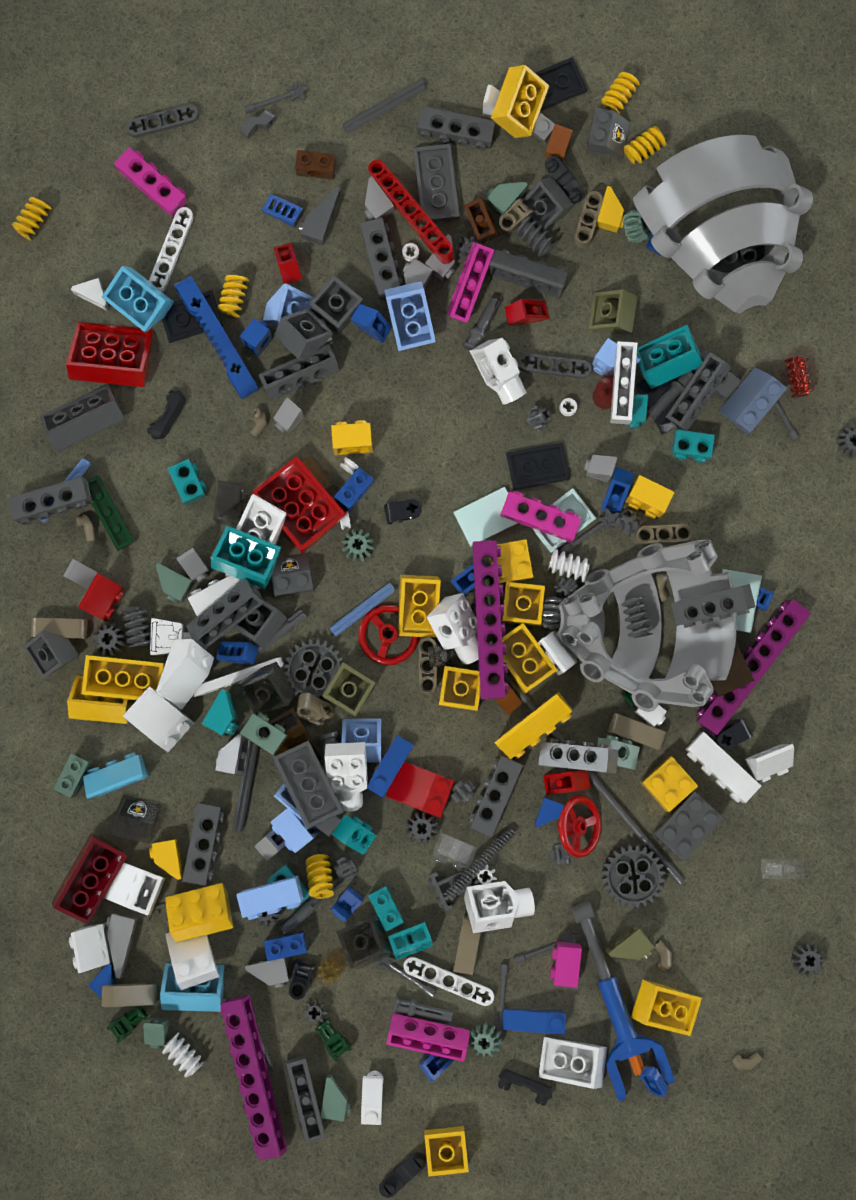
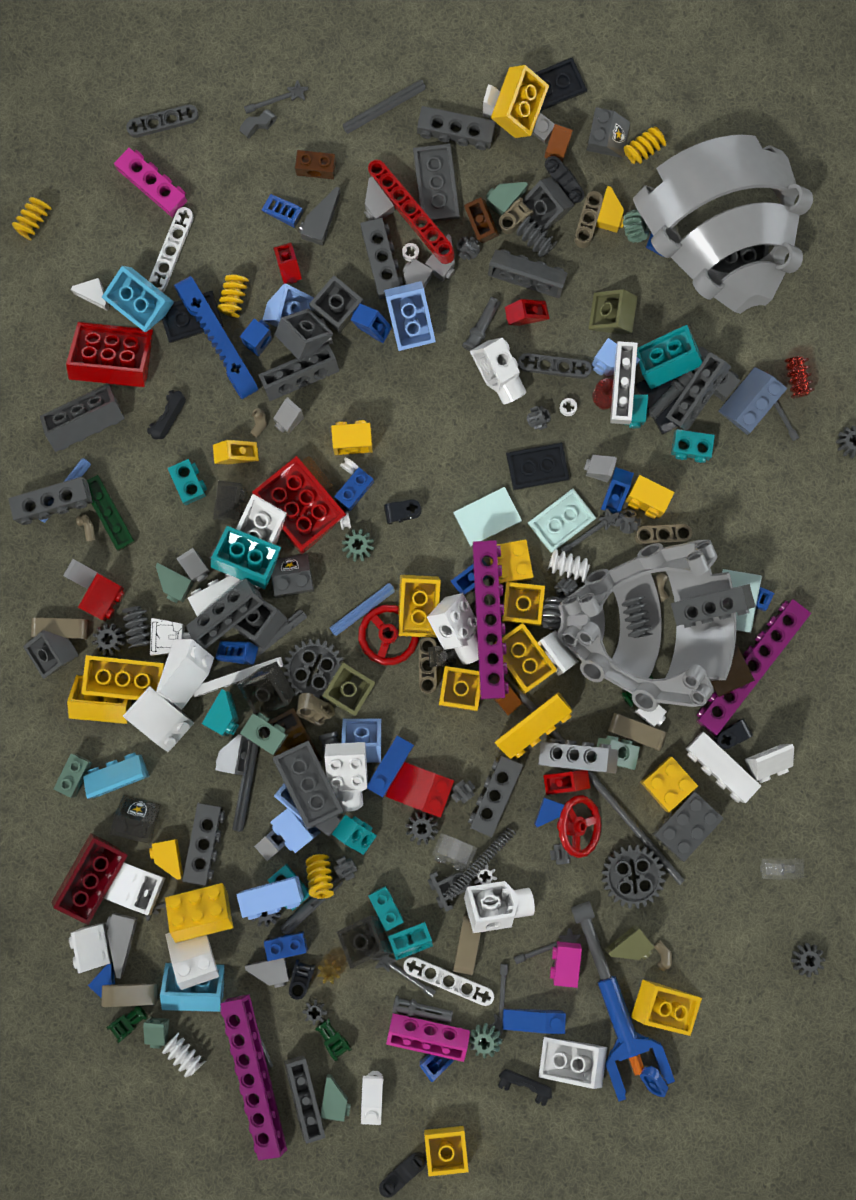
(235, 452): none -> yellow slope
(347, 904): blue bracket -> none
(470, 282): dark pink brick -> none
(529, 519): dark pink brick -> none
(619, 92): yellow piece -> none
(746, 1064): dark tan arm -> none

